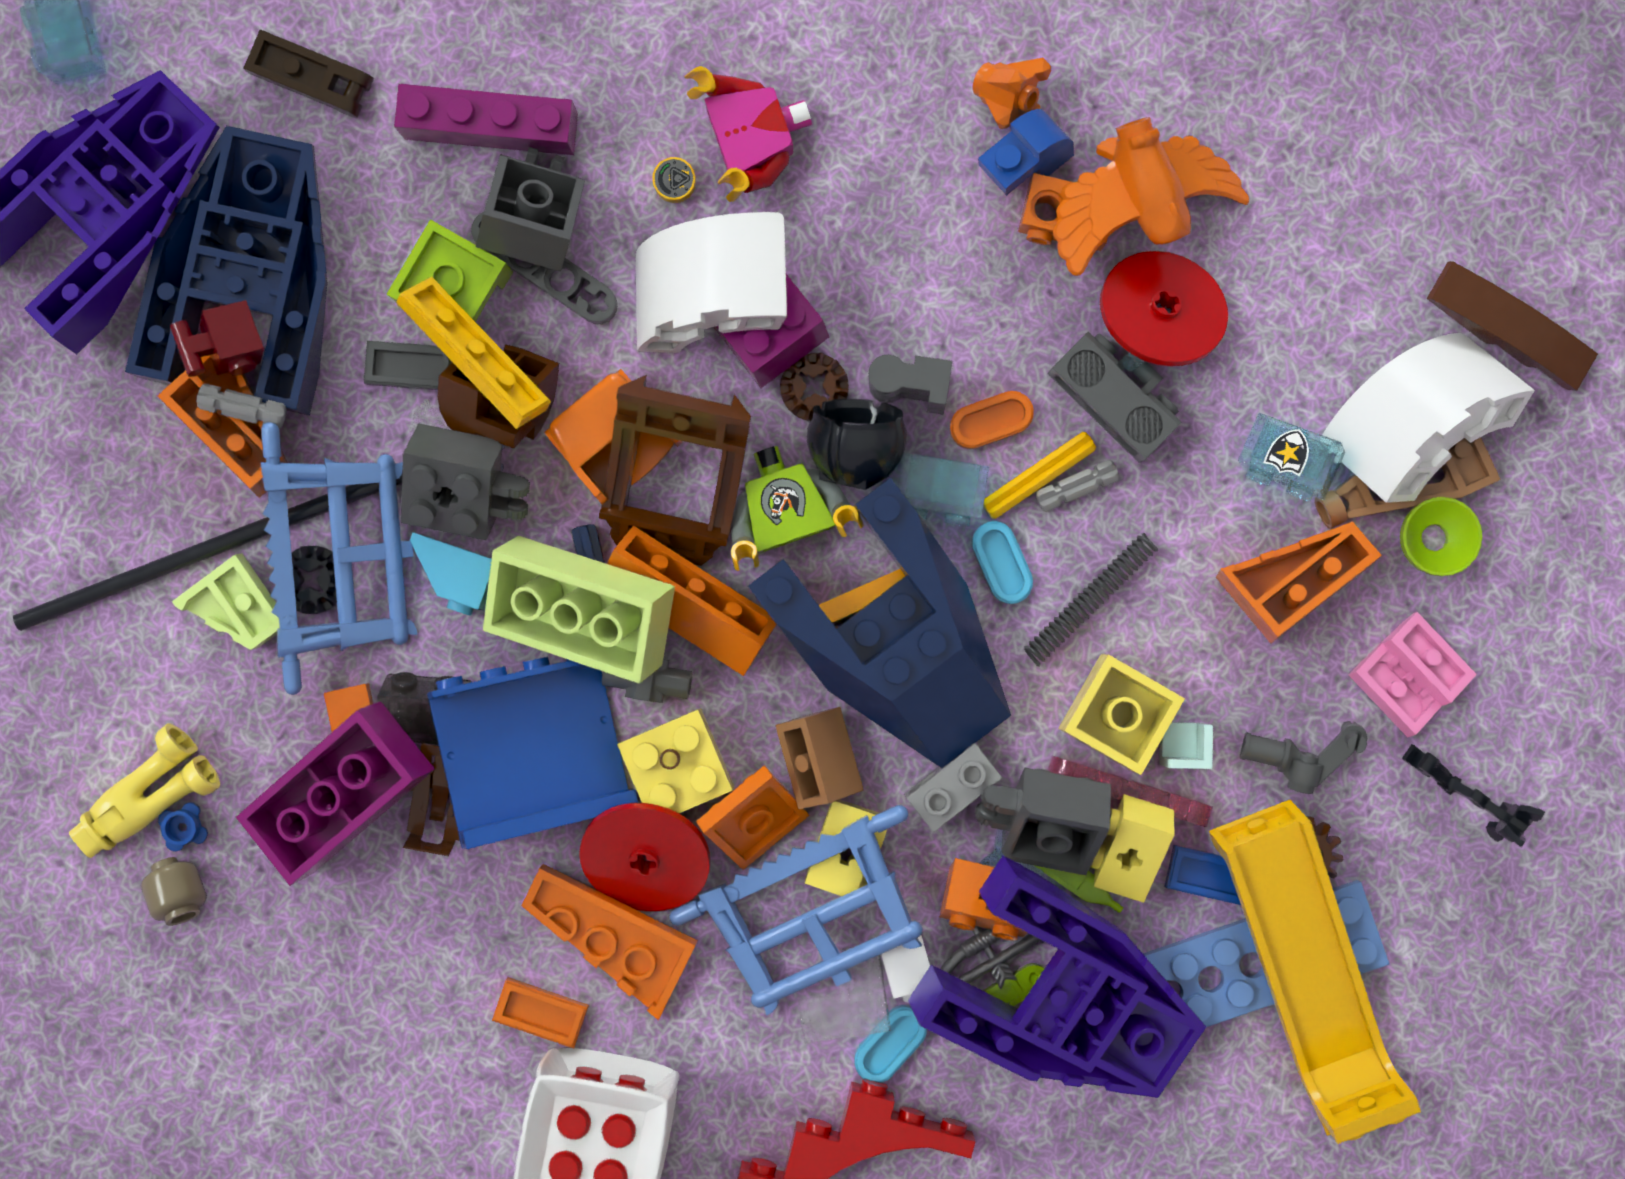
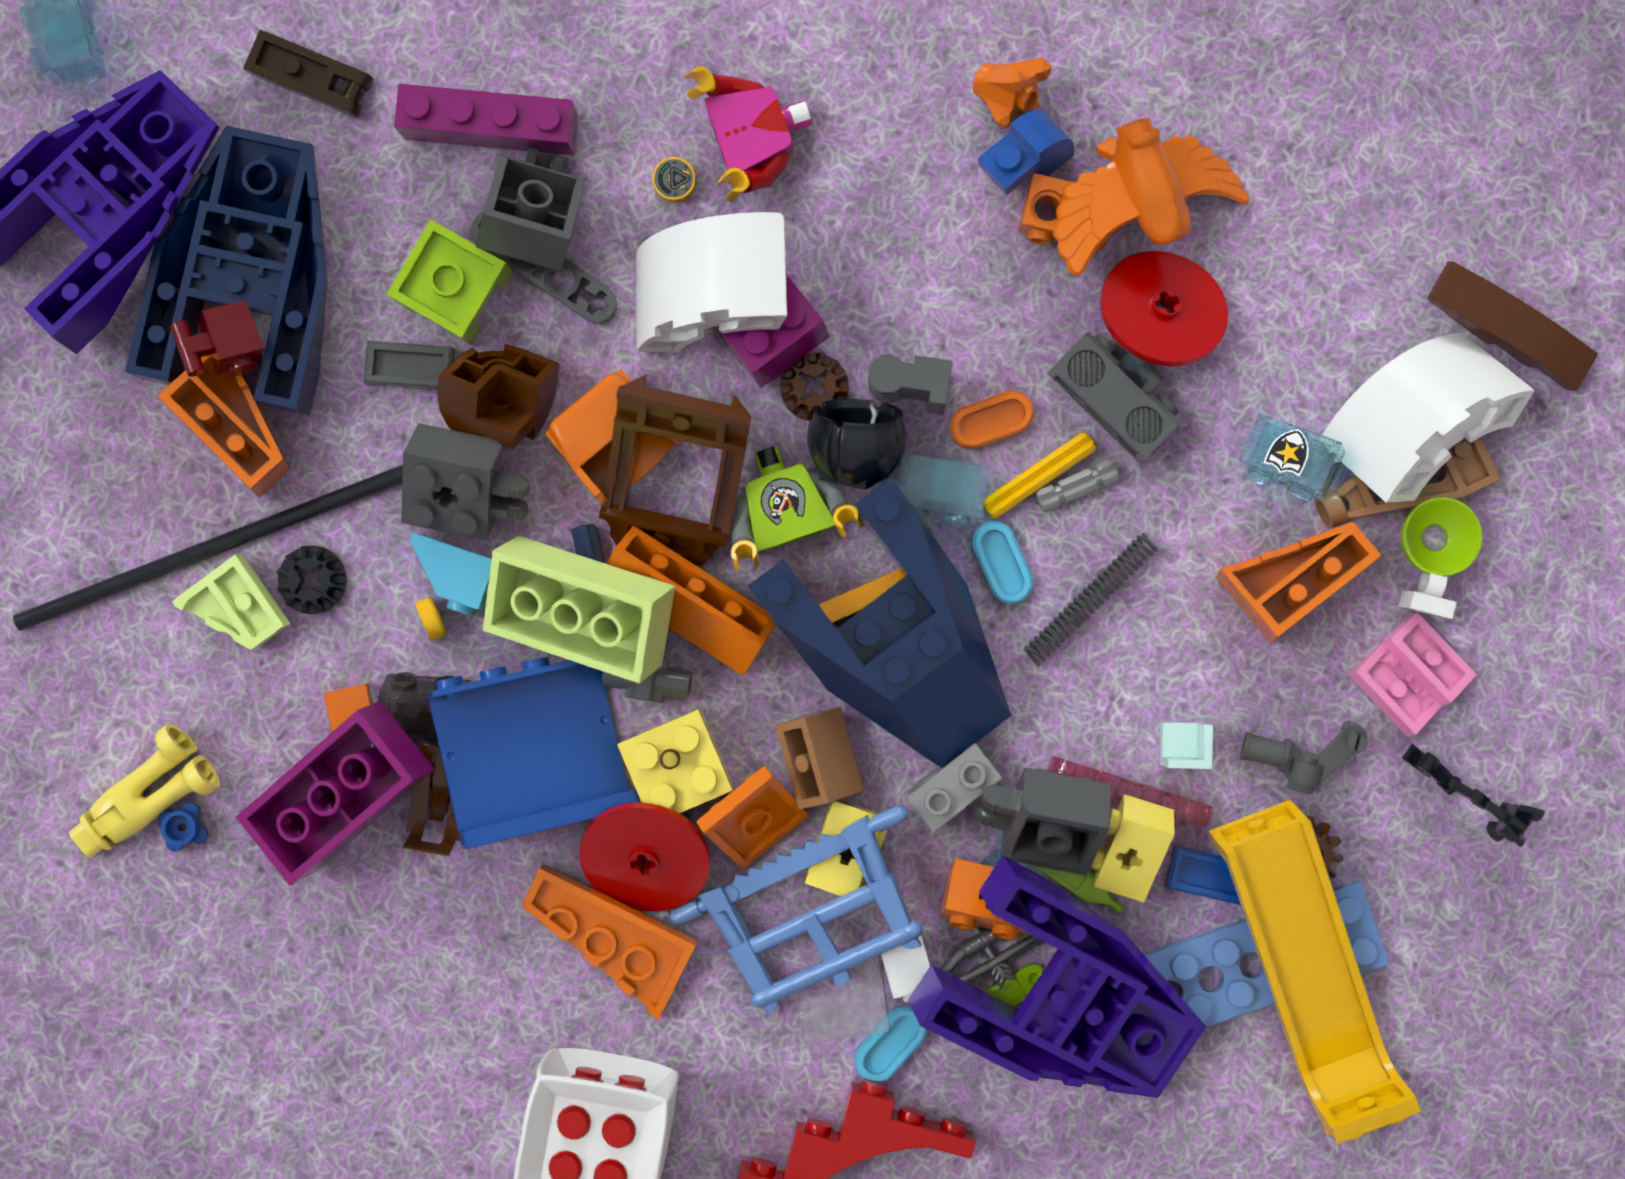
(173, 891): dark tan head -> none
(240, 405): light grey axle -> none
(334, 475): medium blue piece -> none
(431, 618): none -> yellow tile
(473, 352): yellow tile -> none
(540, 1012): orange tile -> none
(1121, 713): light yellow brick -> none
(1428, 597): none -> white tile

